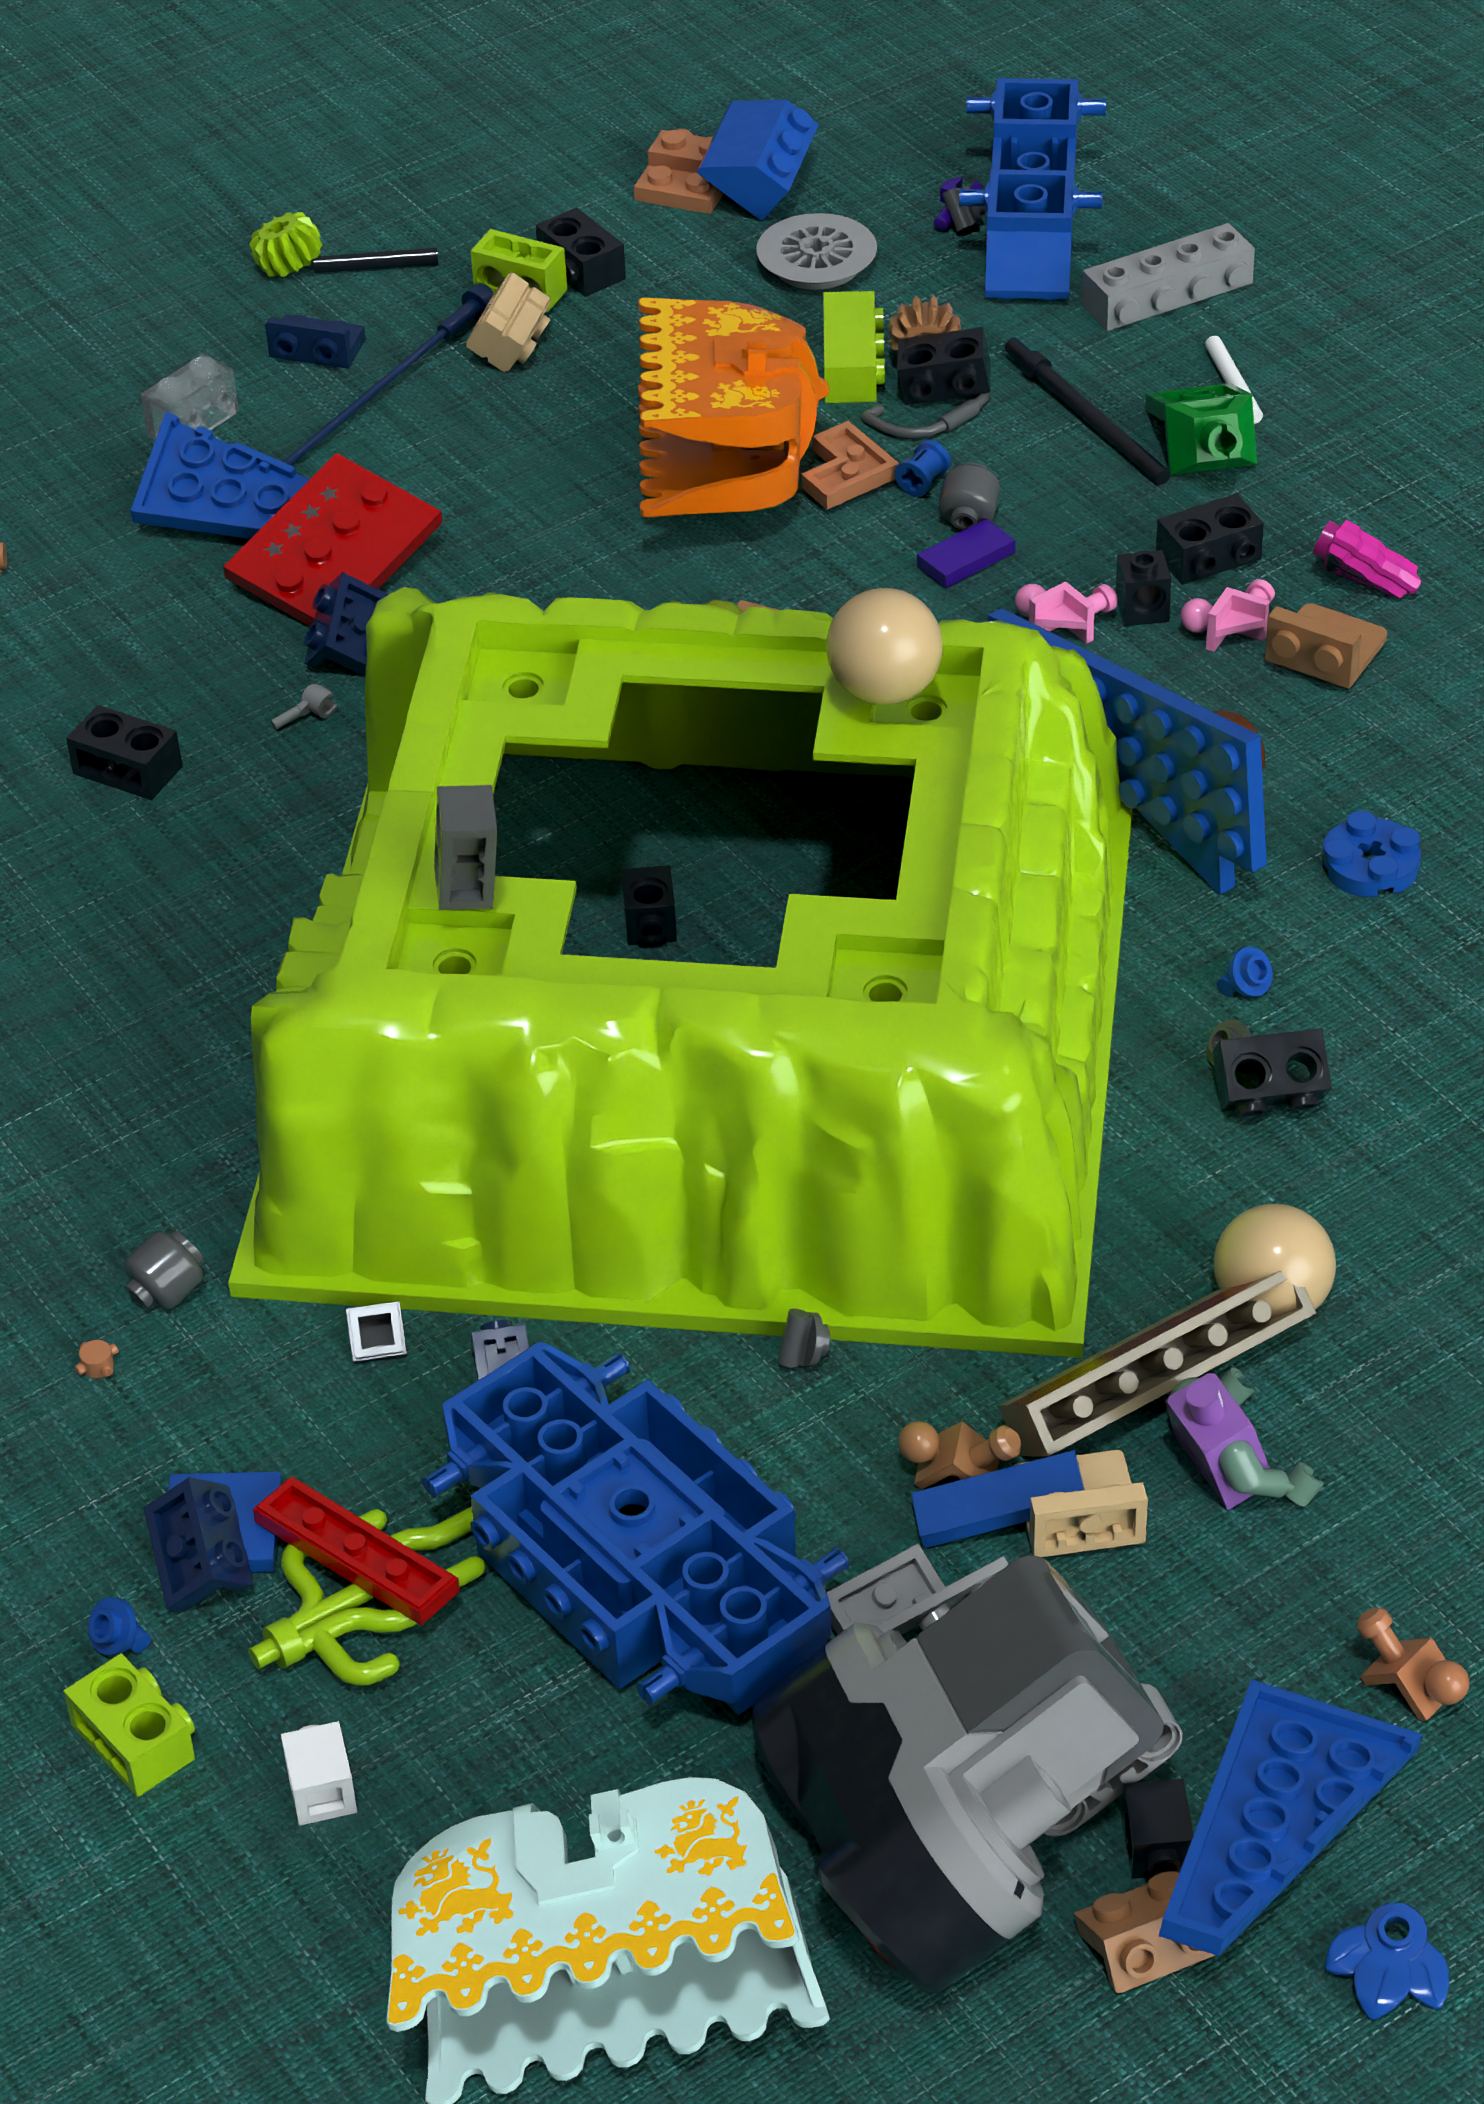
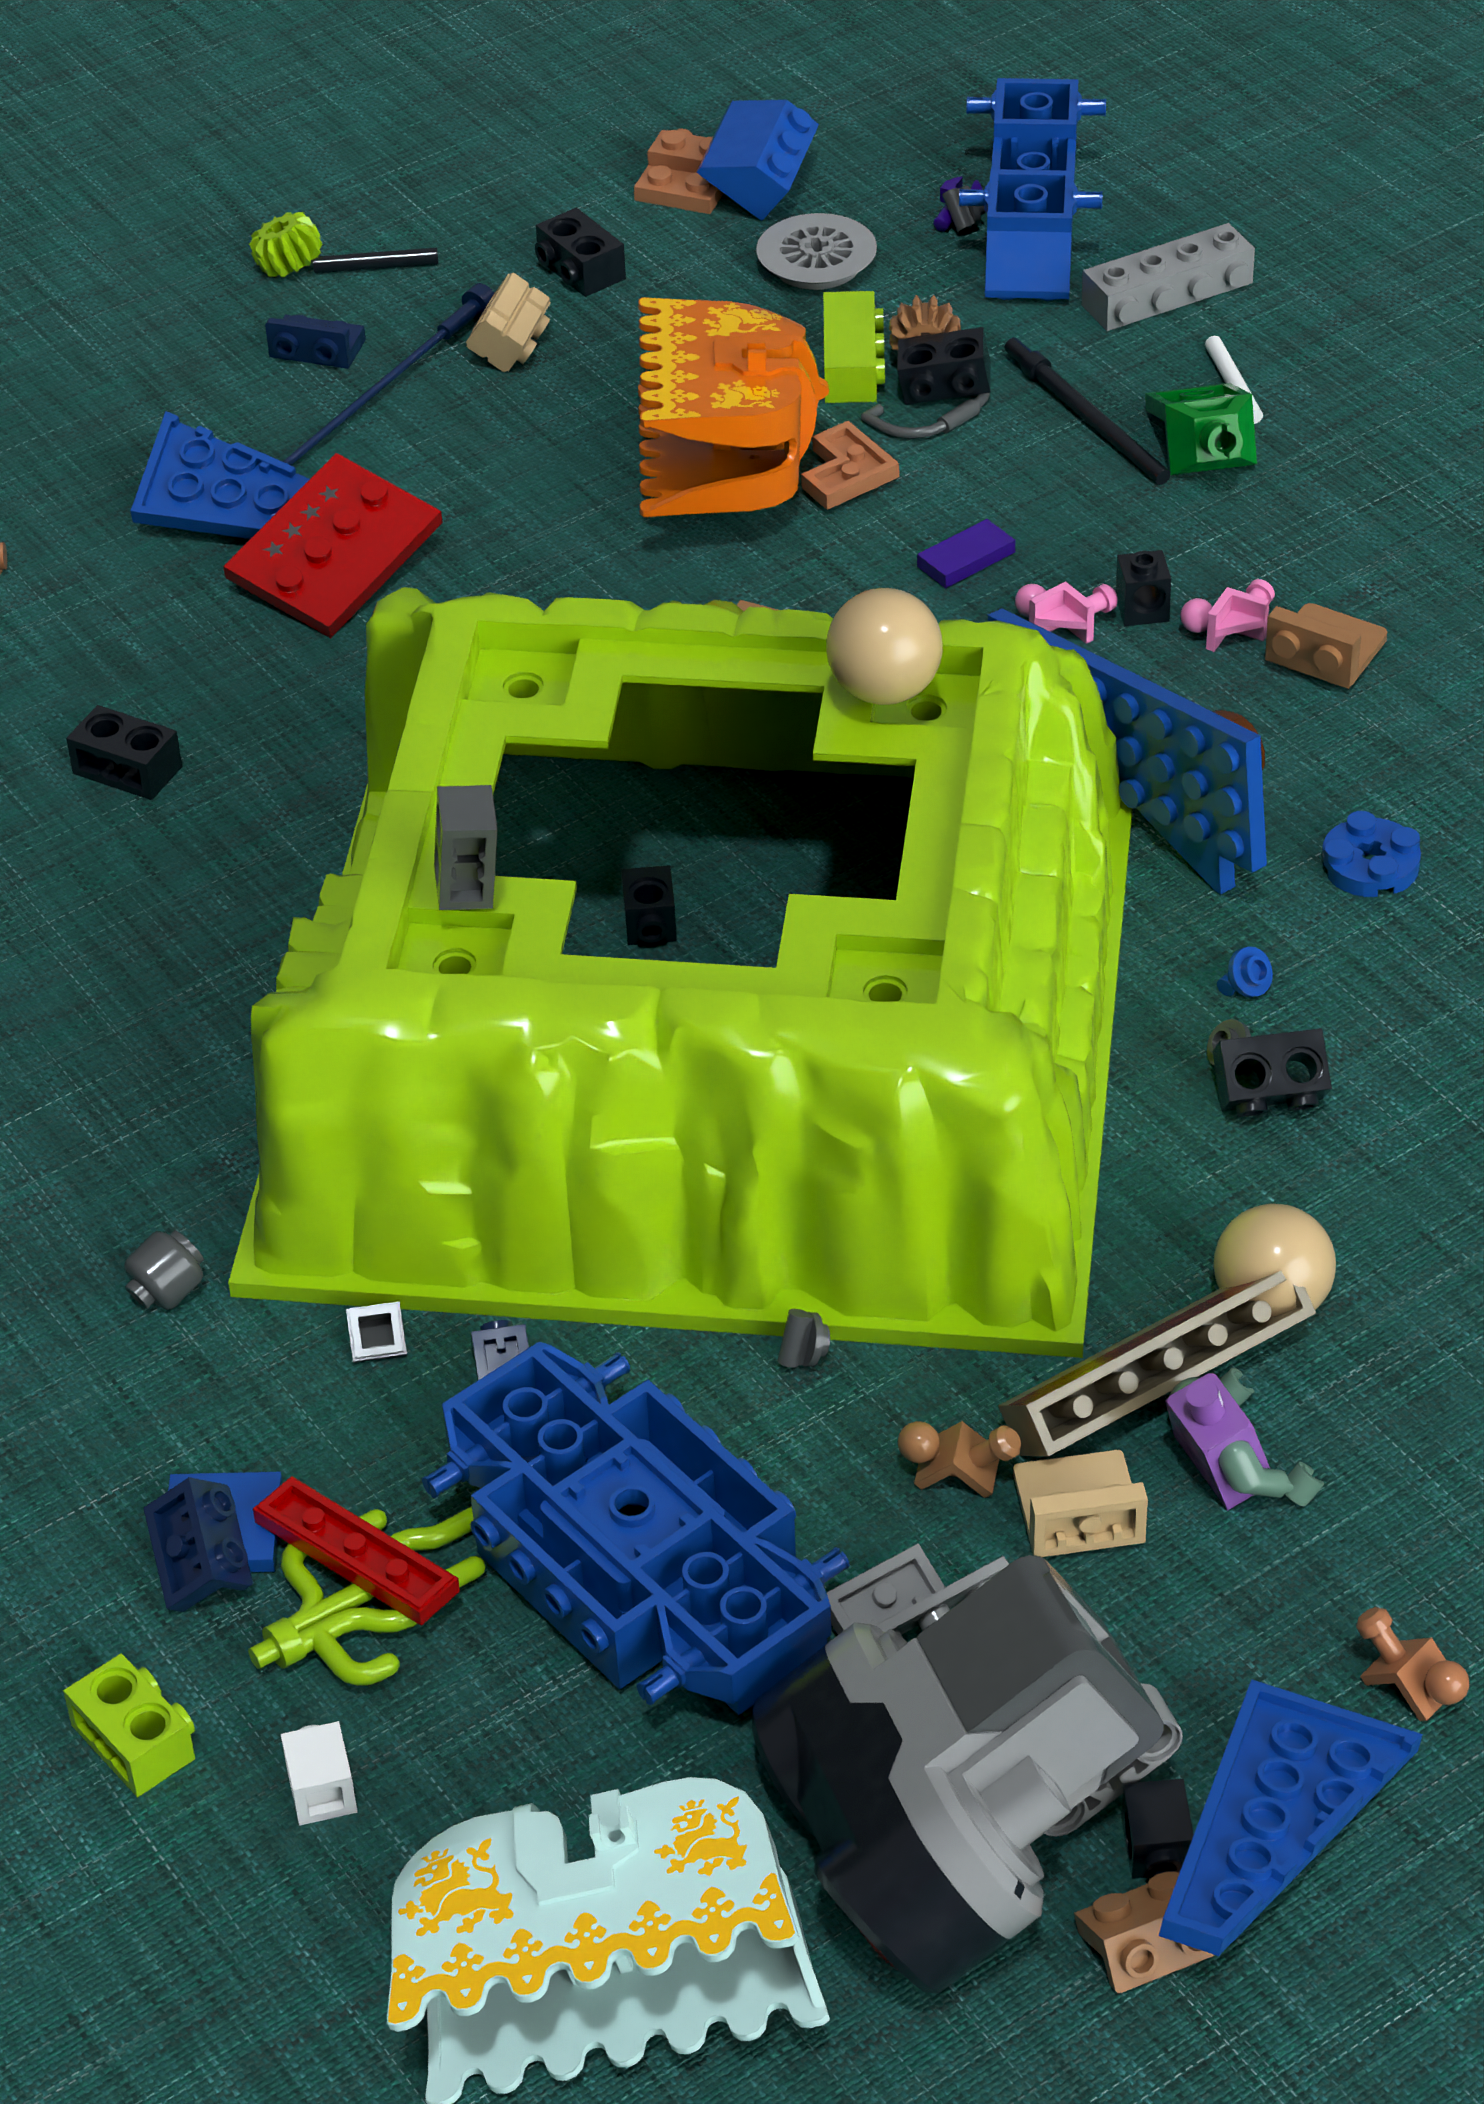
(96, 1359): nougat piece -> none
(115, 1629): blue plate -> none
(197, 393): clear brick -> none
(315, 700): light grey hand -> none
(341, 623): dark blue bracket -> none
(531, 260): lime brick -> none
(917, 473): blue bush -> none
(969, 494): dark grey head -> none
(991, 1498): blue tile -> none
(1210, 538): black brick -> none
(1365, 560): dark pink rock -> none
(1388, 1967): blue plate -> none

